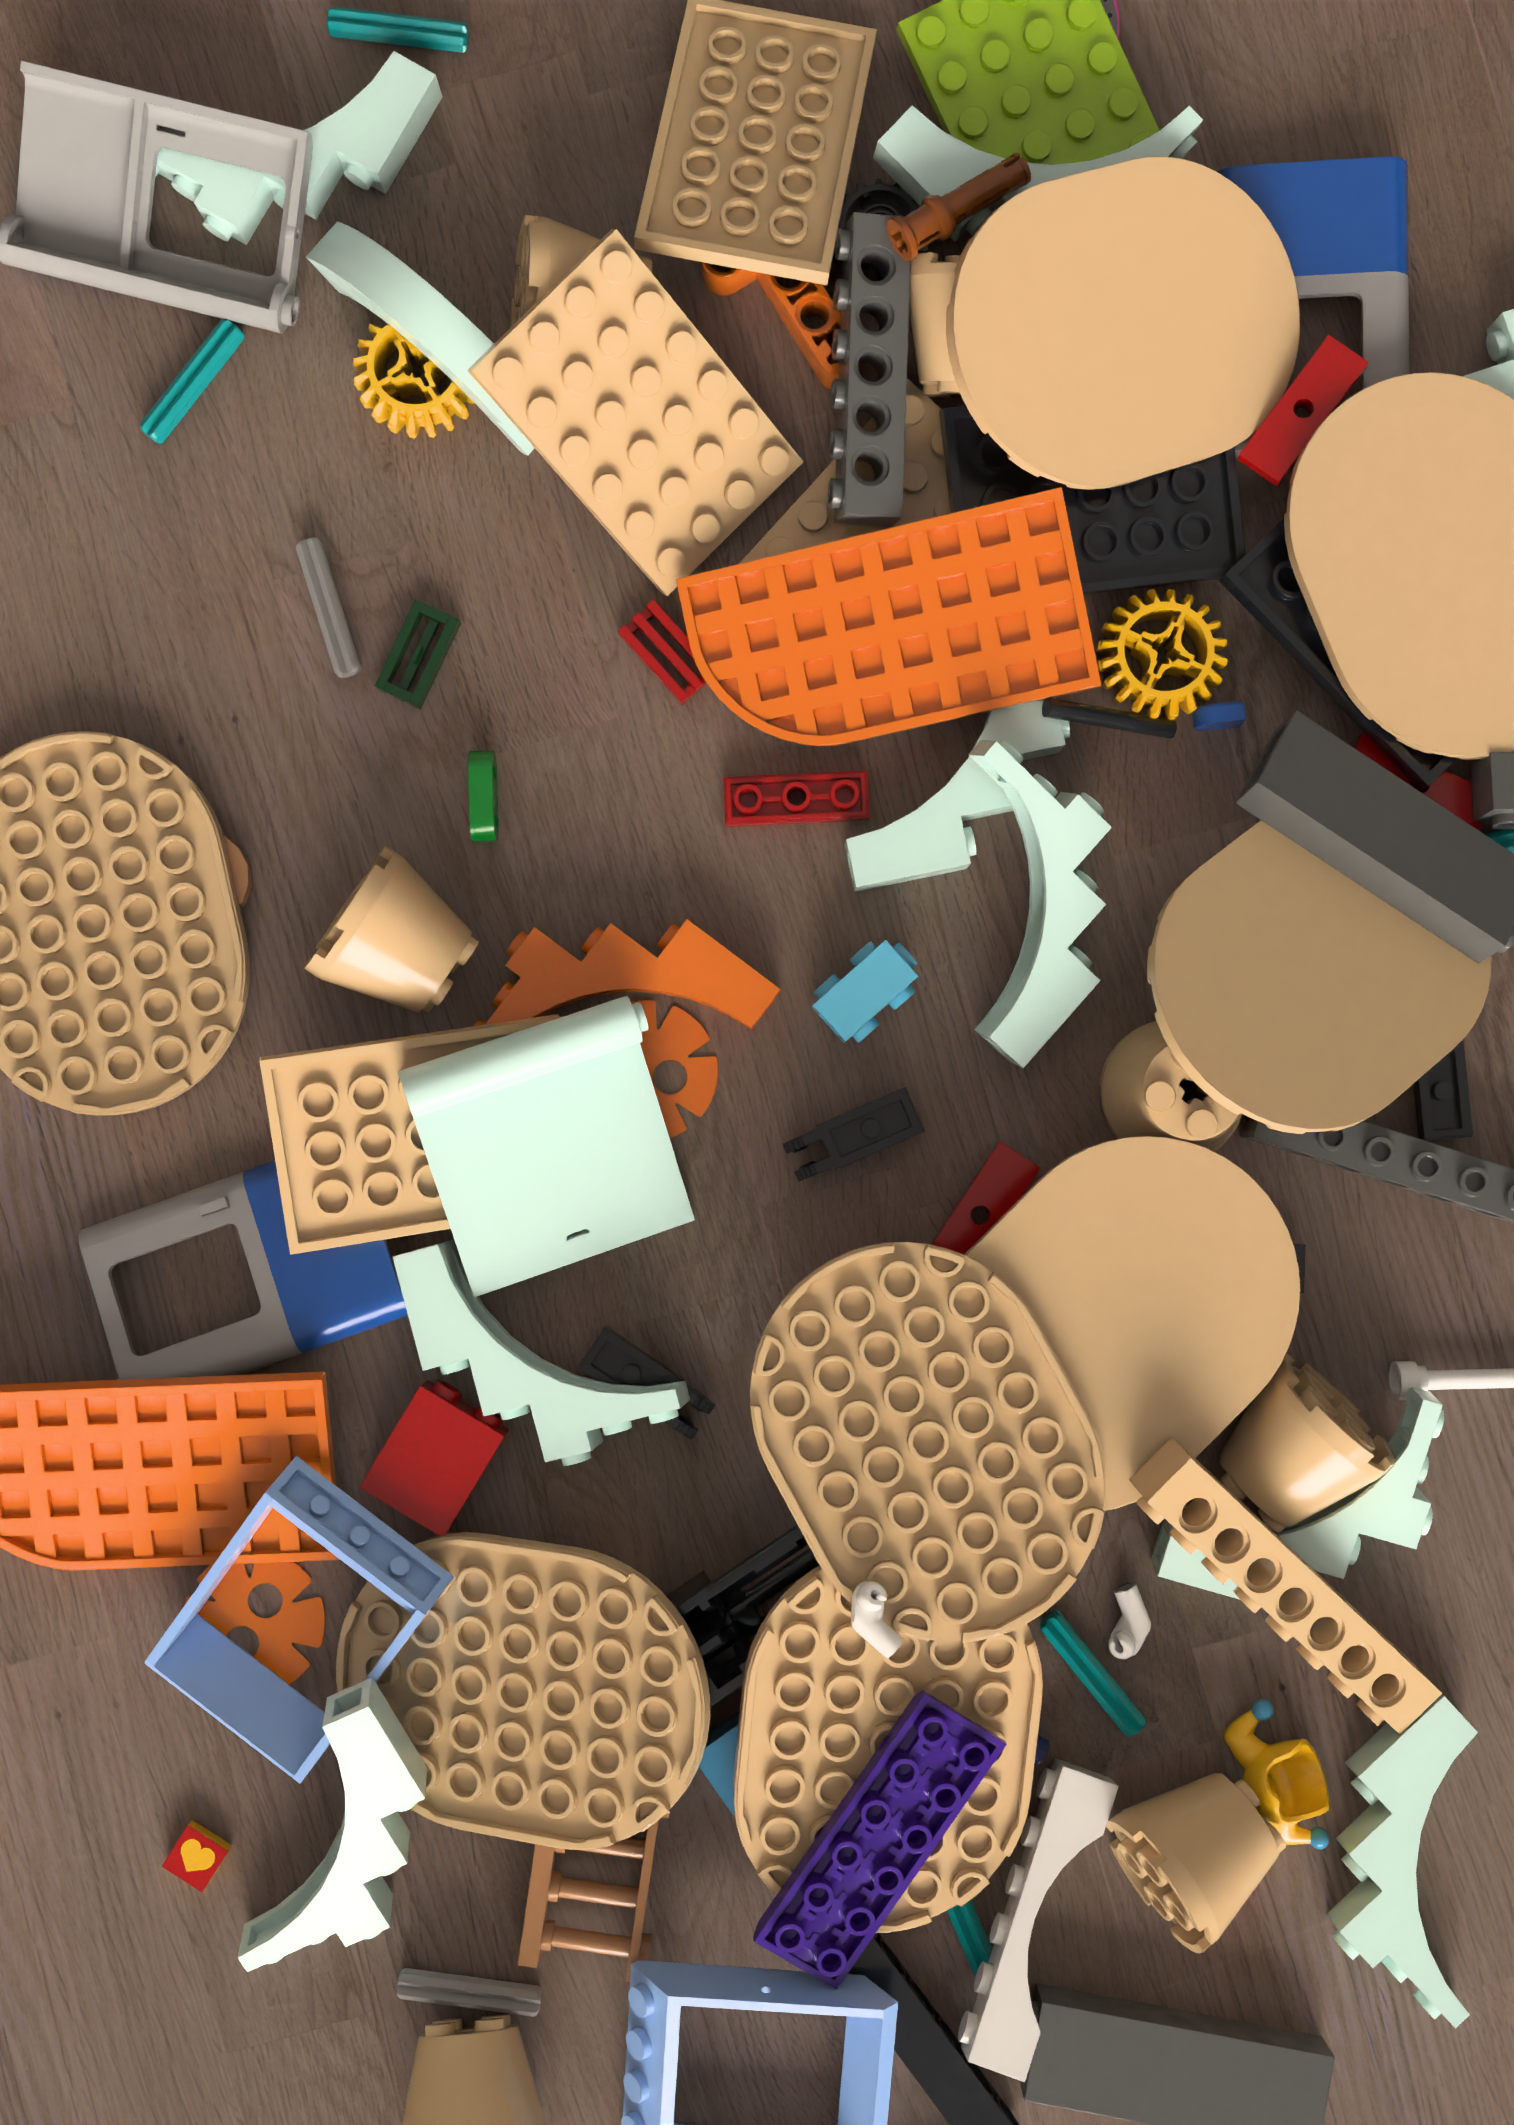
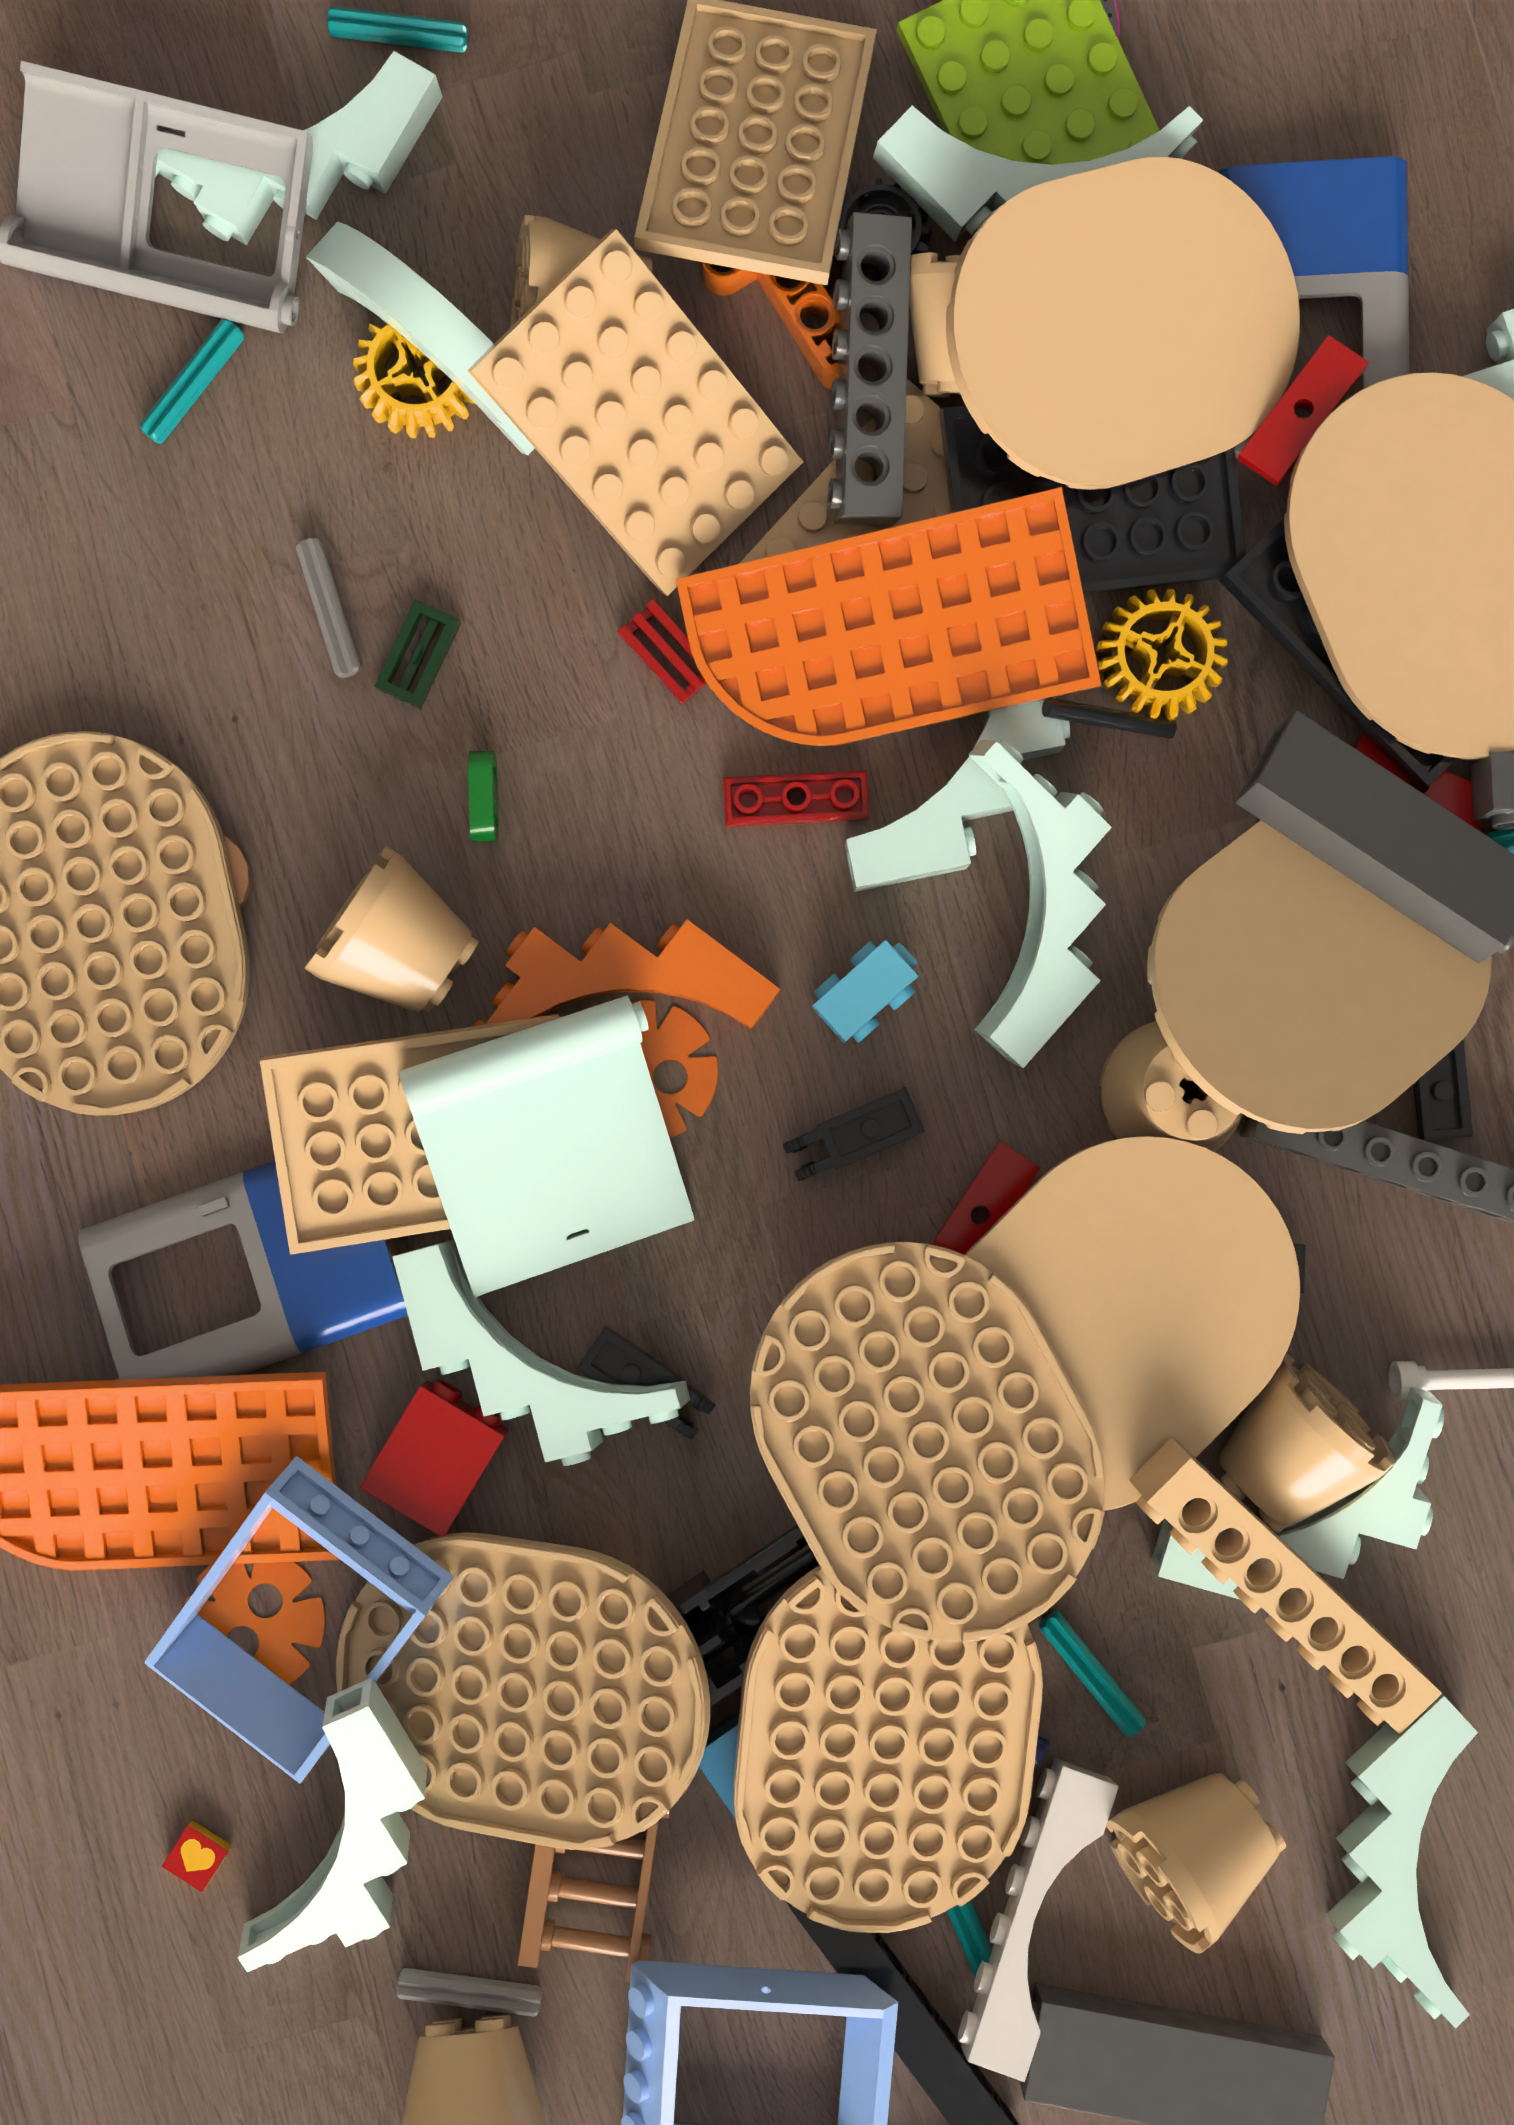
(868, 1618): white arm -> none
(877, 1839): dark purple plate -> none
(940, 215): dark orange pin -> none
(1133, 1624): white arm -> none
(1219, 716): blue tile -> none
(1283, 1776): yellow piece -> none

